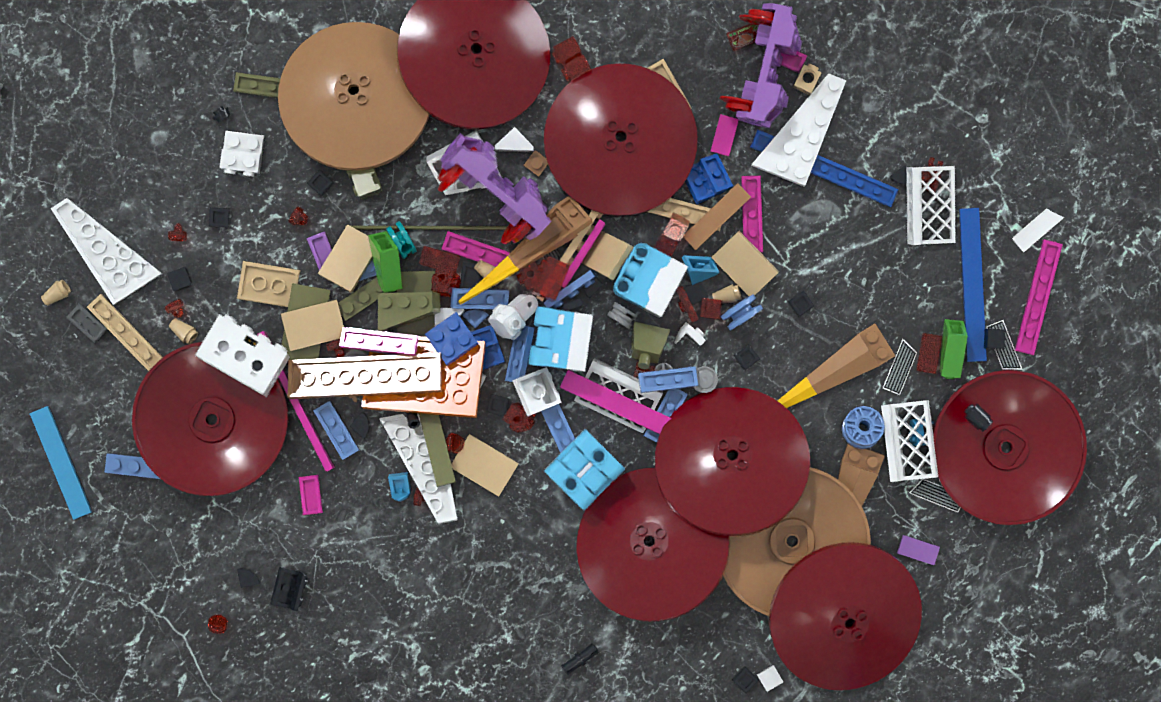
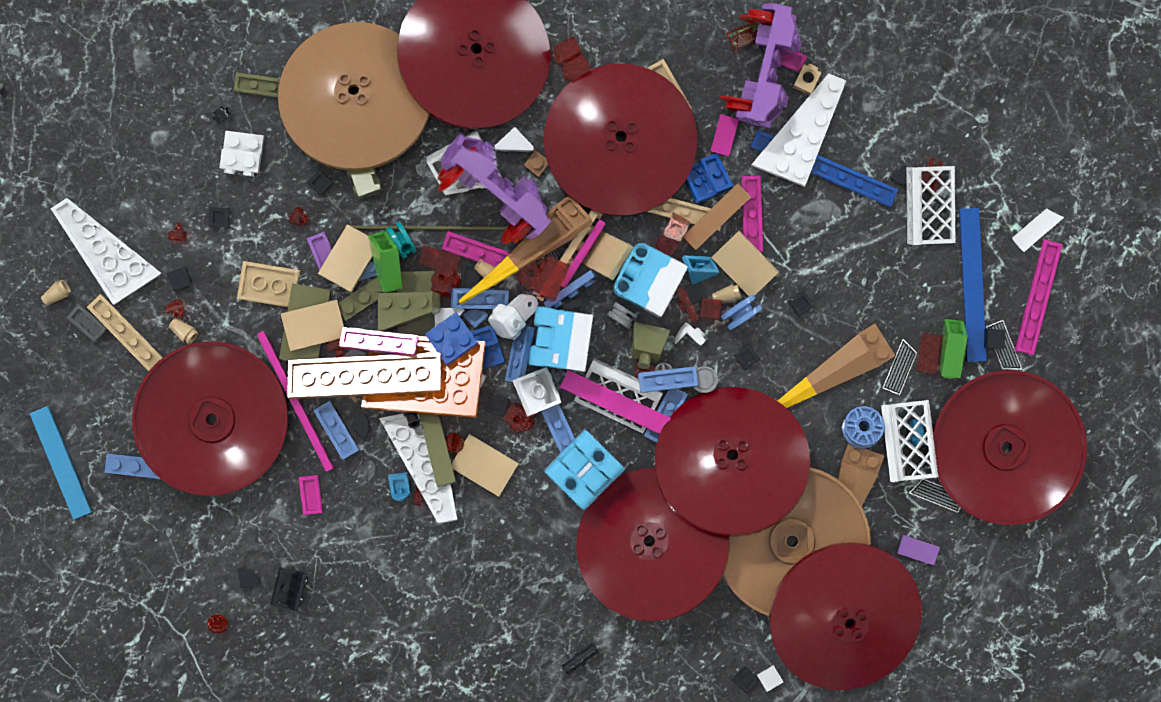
(243, 354): white piece -> none
(978, 417): black brick -> none

